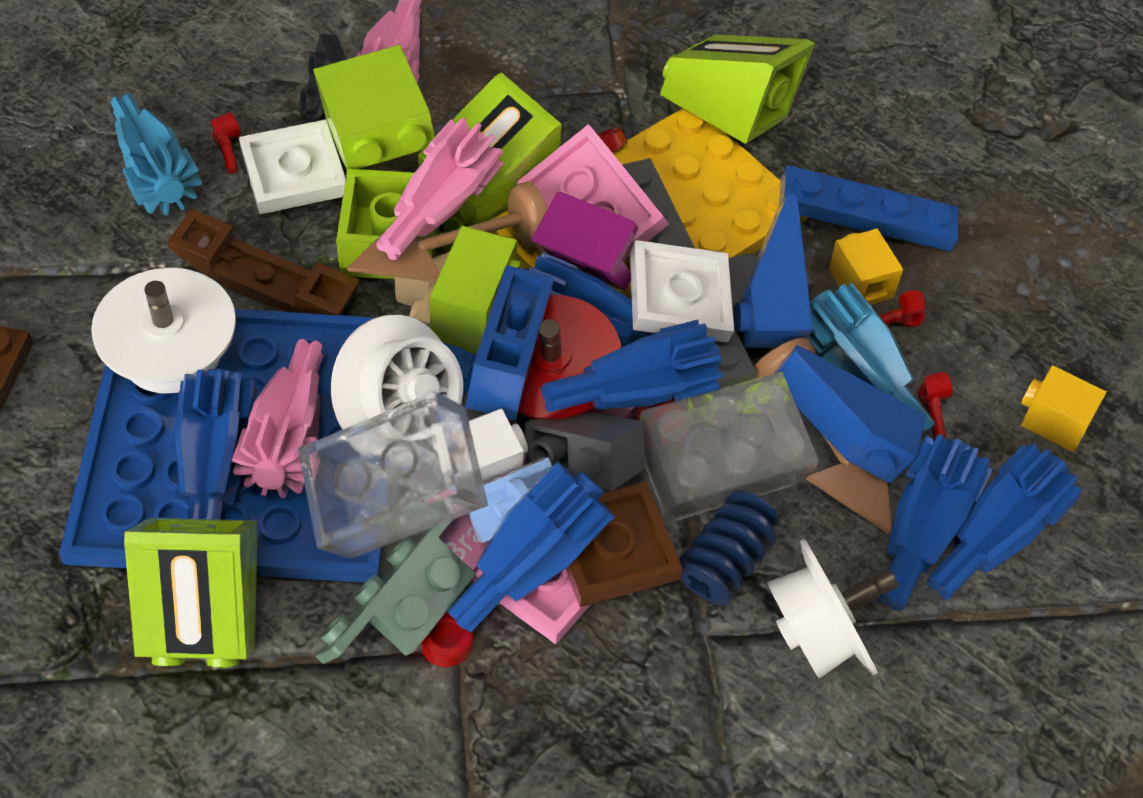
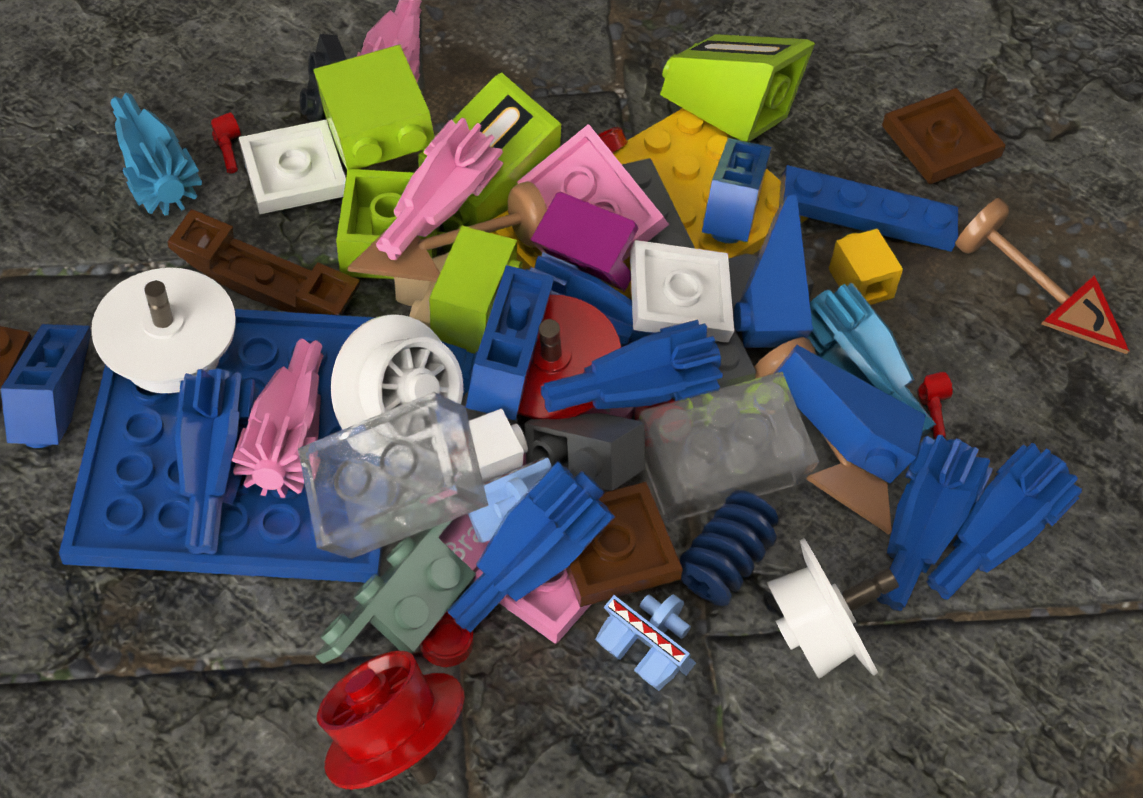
(45, 385): none -> blue slope
(192, 589): lime slope -> none
(387, 720): none -> red piece
(626, 625): none -> light blue hips
(736, 191): none -> blue slope
(910, 310): red hand -> none
(943, 135): none -> reddish brown plate
(1061, 407): yellow brick -> none
(1080, 315): none -> medium nougat piece

